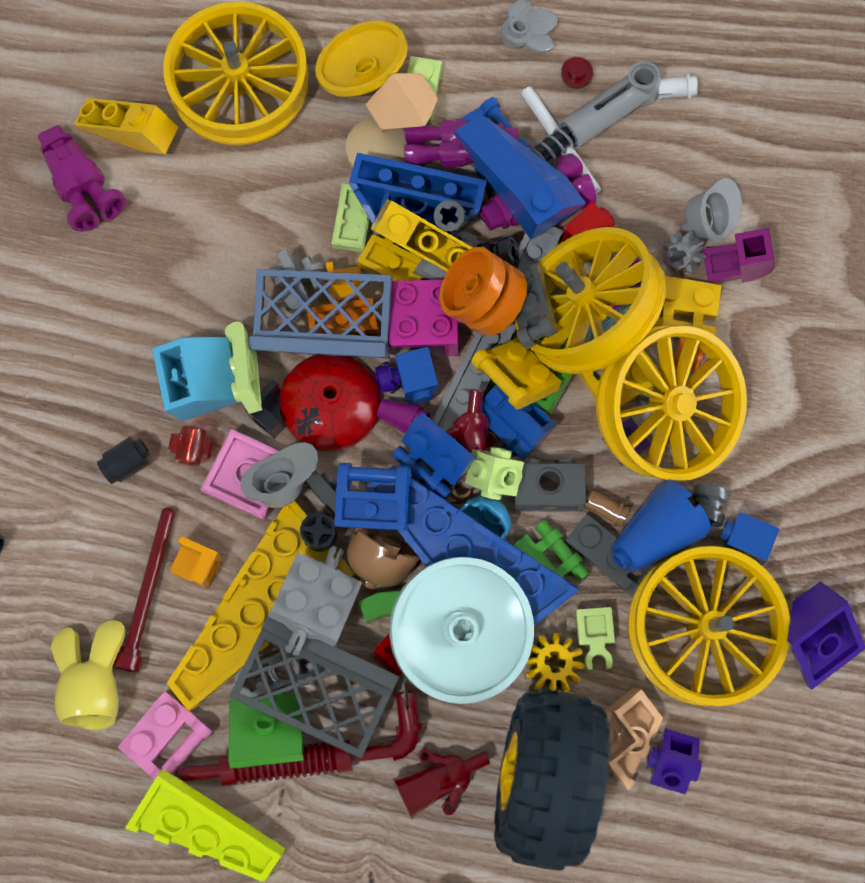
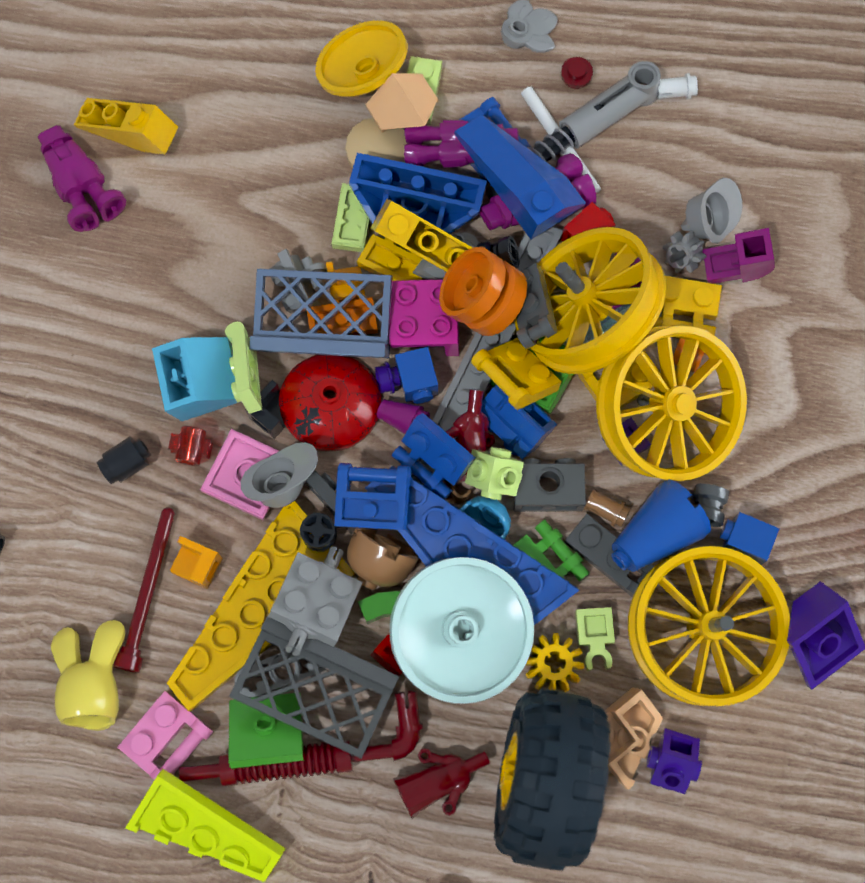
(236, 72): yellow wheel -> none
(440, 218): dark grey bush -> none

